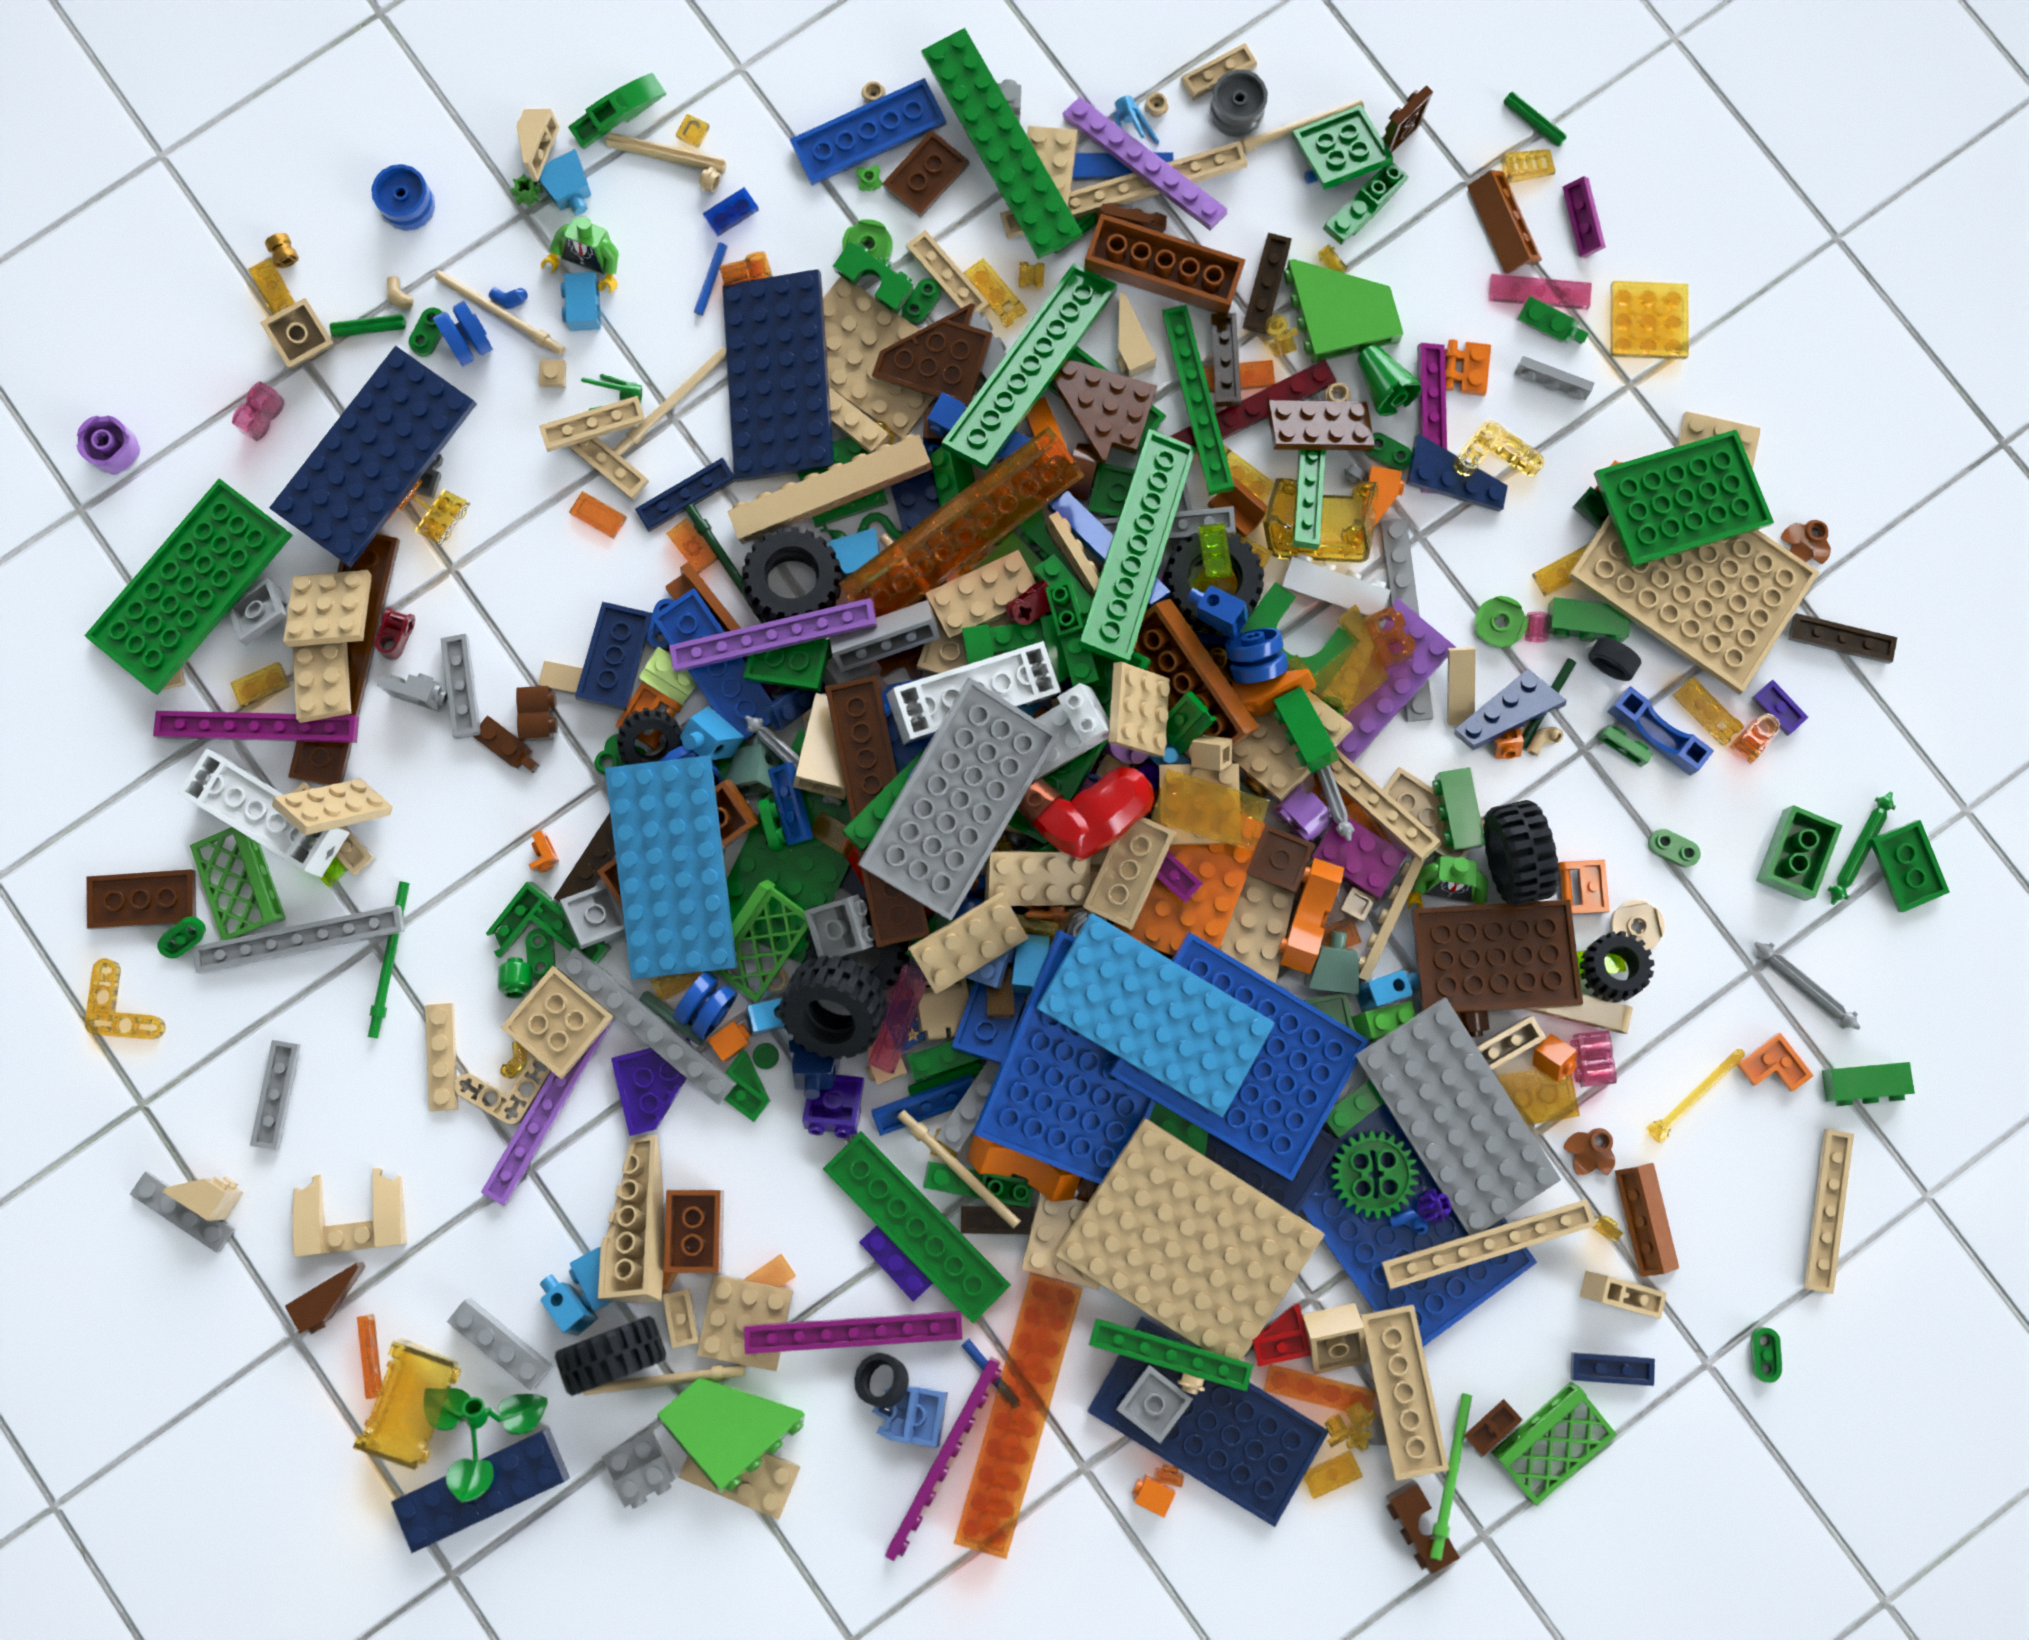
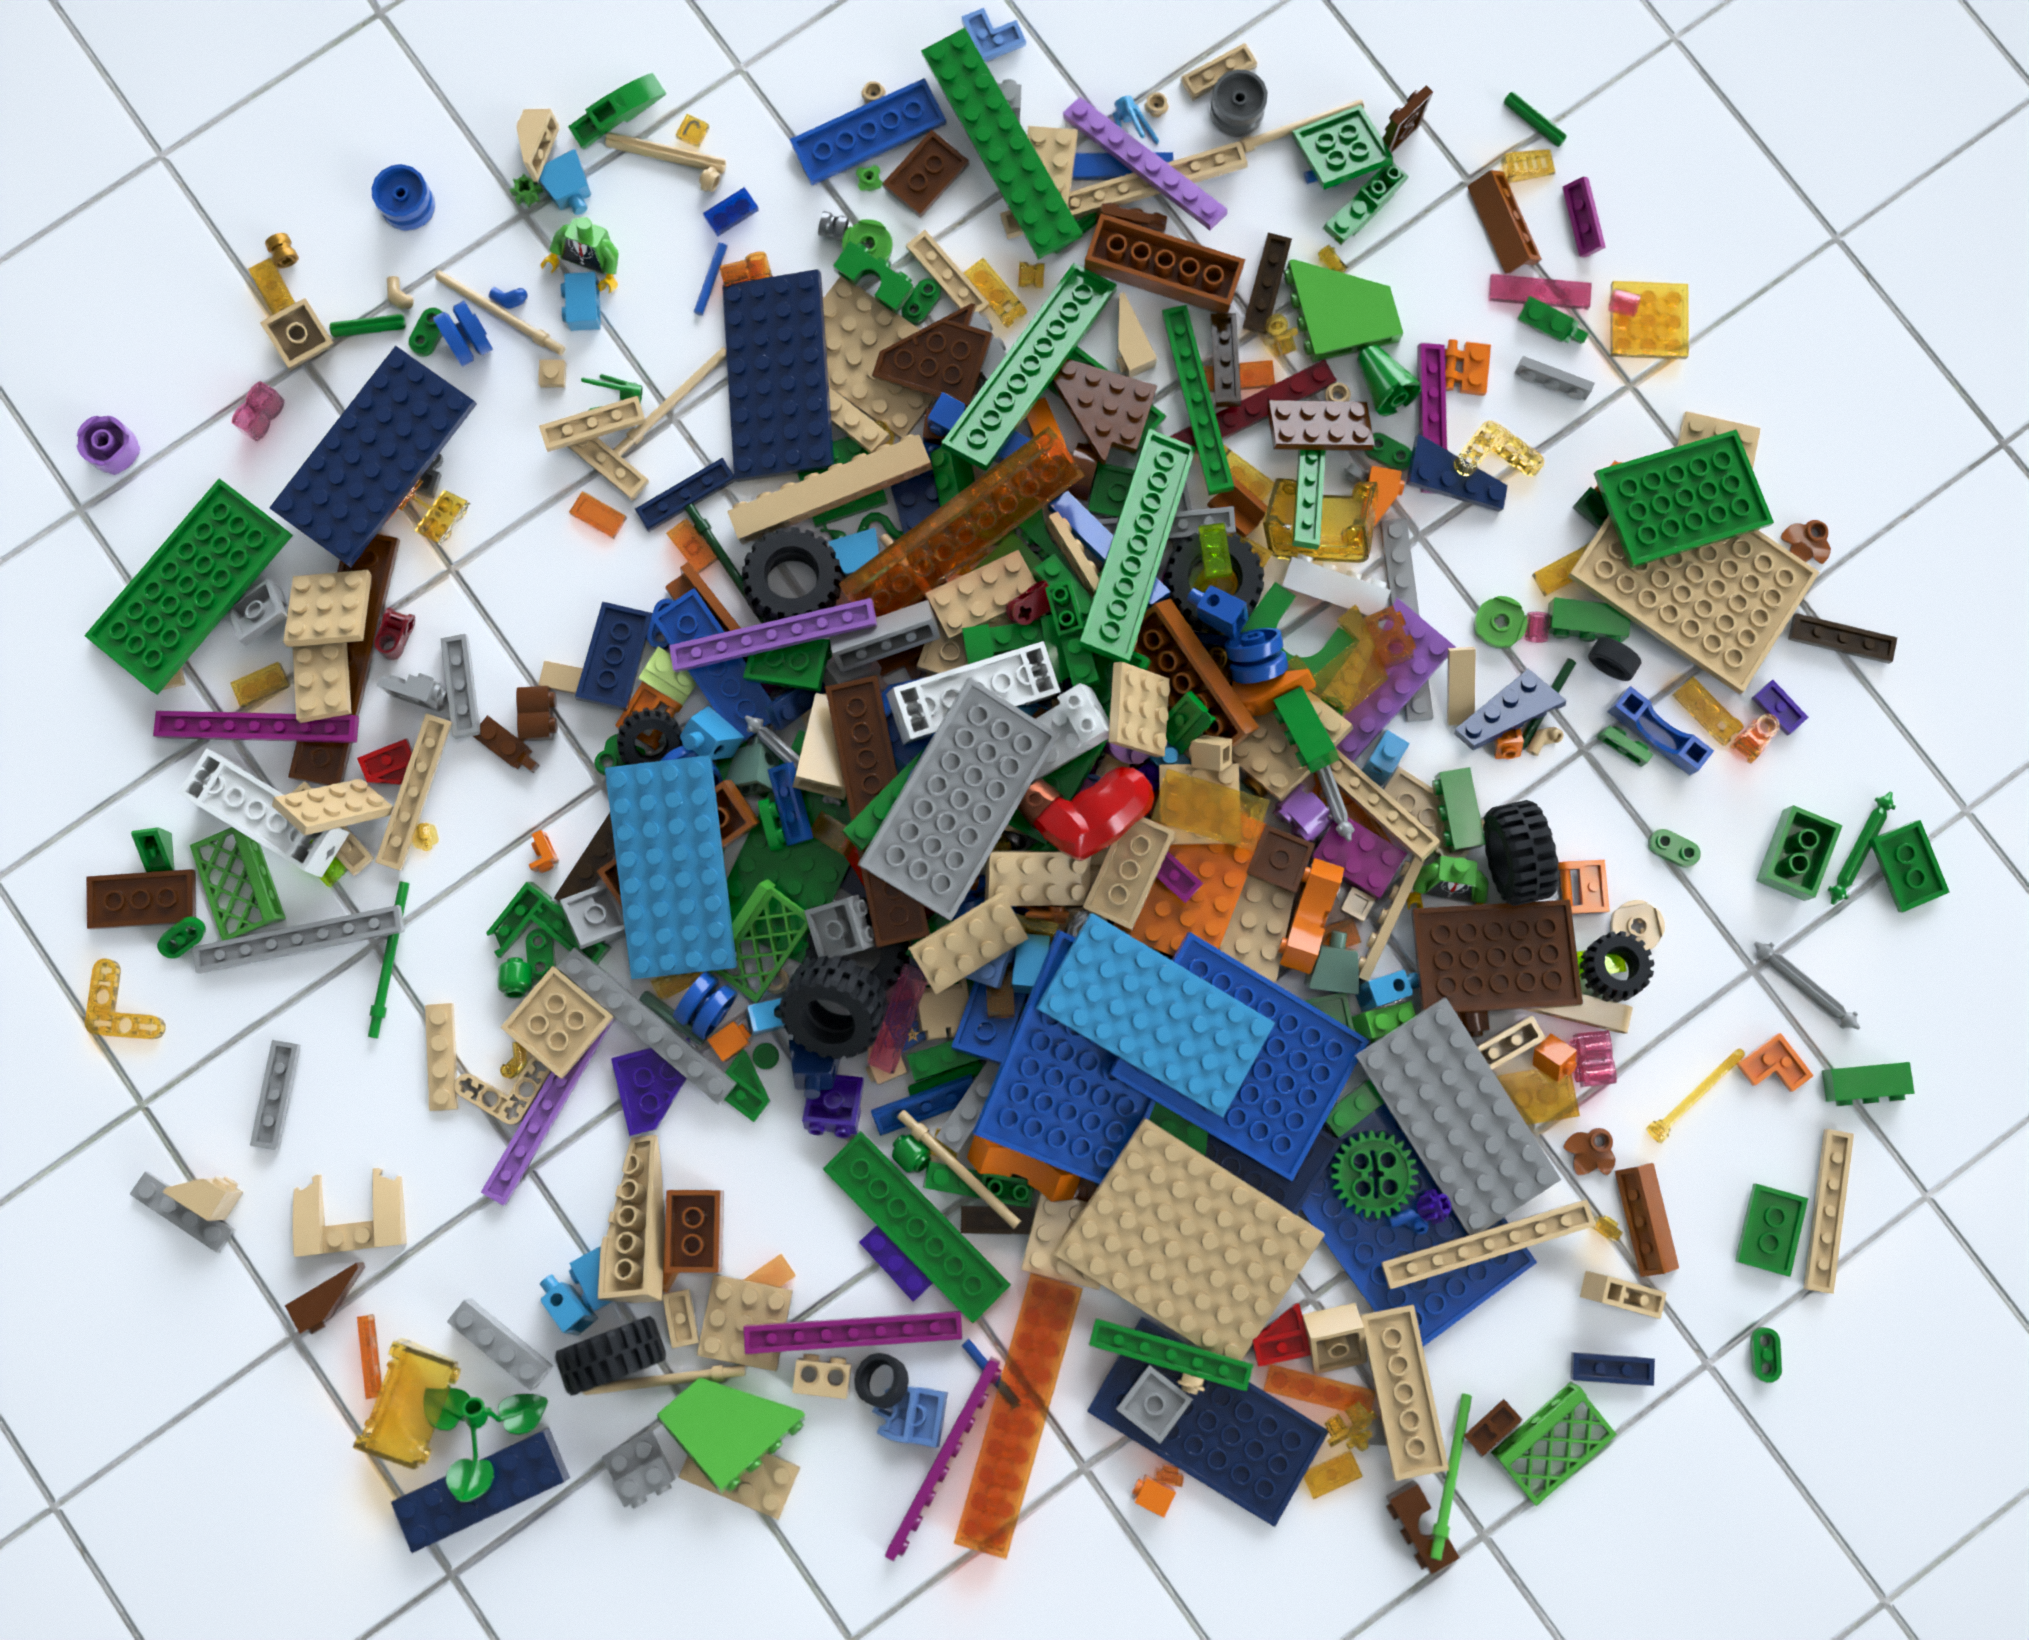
(154, 849): none -> green slope
(387, 763): none -> red wing
(413, 792): none -> tan plate
(425, 836): none -> clear yellow piece
(822, 1385): none -> tan brick
(832, 225): none -> flat silver wheel
(910, 1154): none -> green head
(992, 41): none -> medium blue plate
(1385, 757): none -> dark azure torso
(1624, 303): none -> clear pink beam
(1771, 1230): none -> green plate

